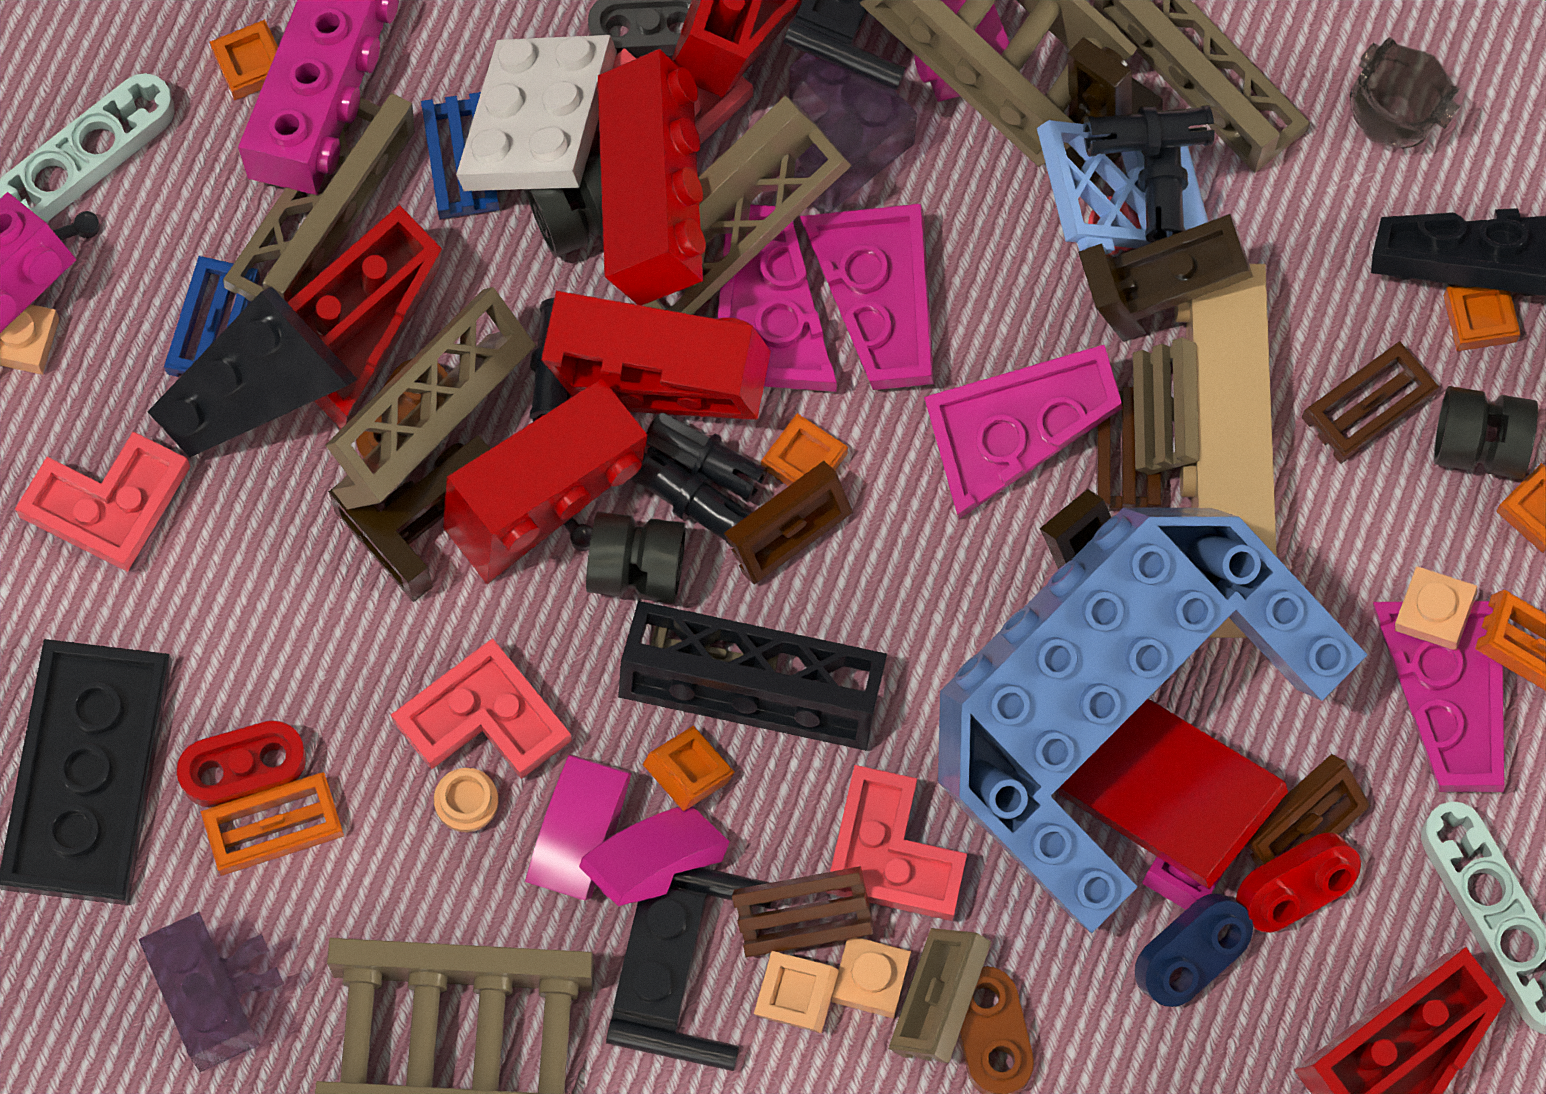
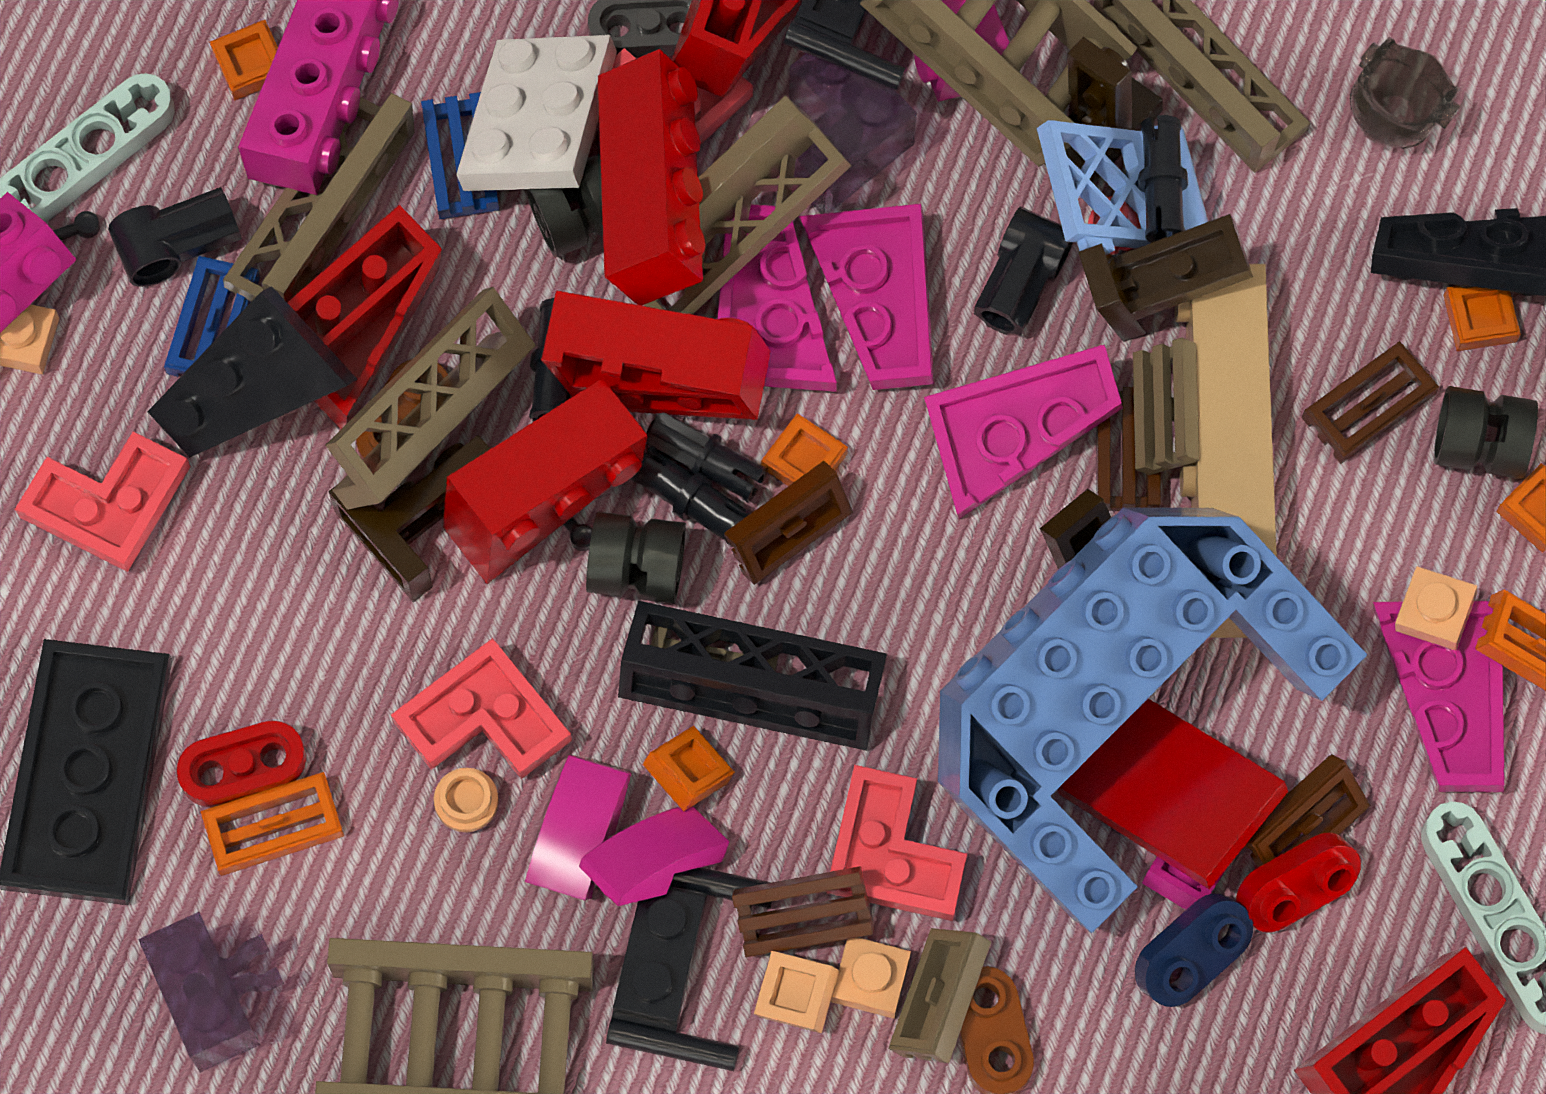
(157, 241): none -> black piece
(1028, 258): none -> black piece
(1148, 130): black pin -> none

